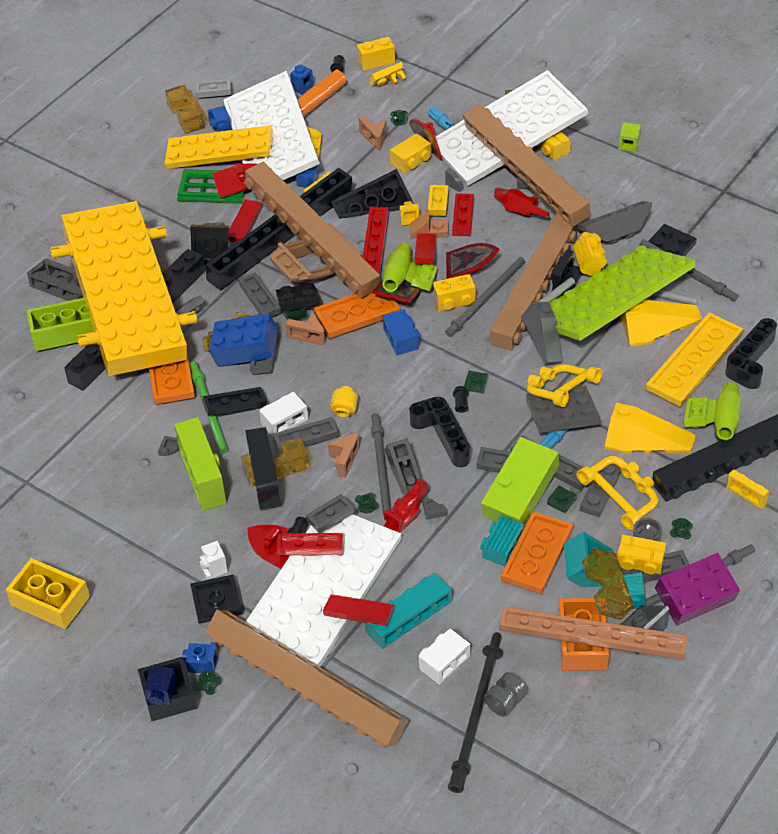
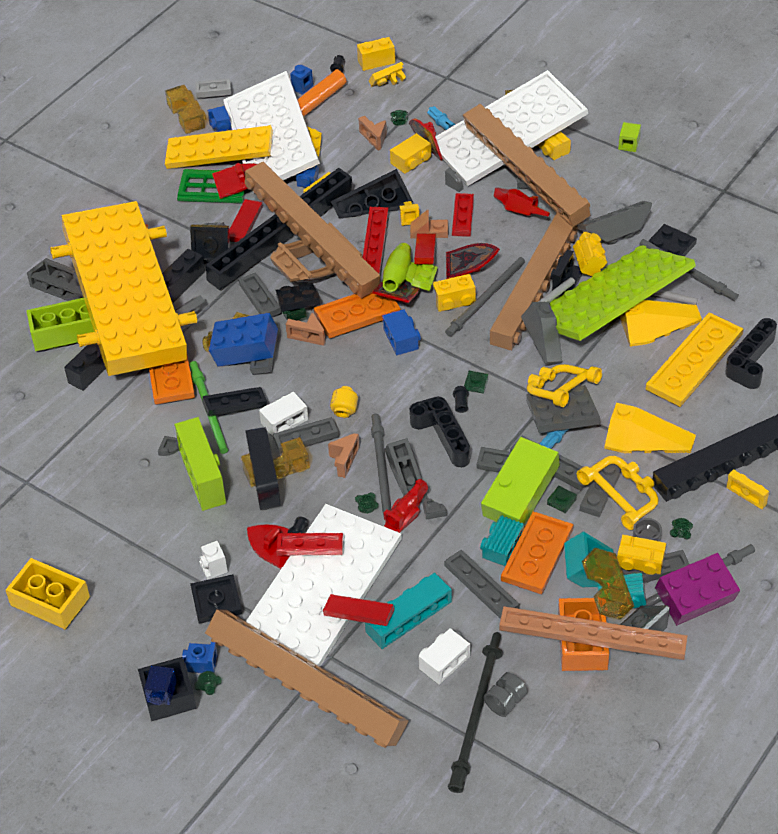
(330, 513): dark grey plate -> none
(438, 200): yellow plate -> none
(480, 583): none -> dark grey plate
(723, 412): lime plate -> none

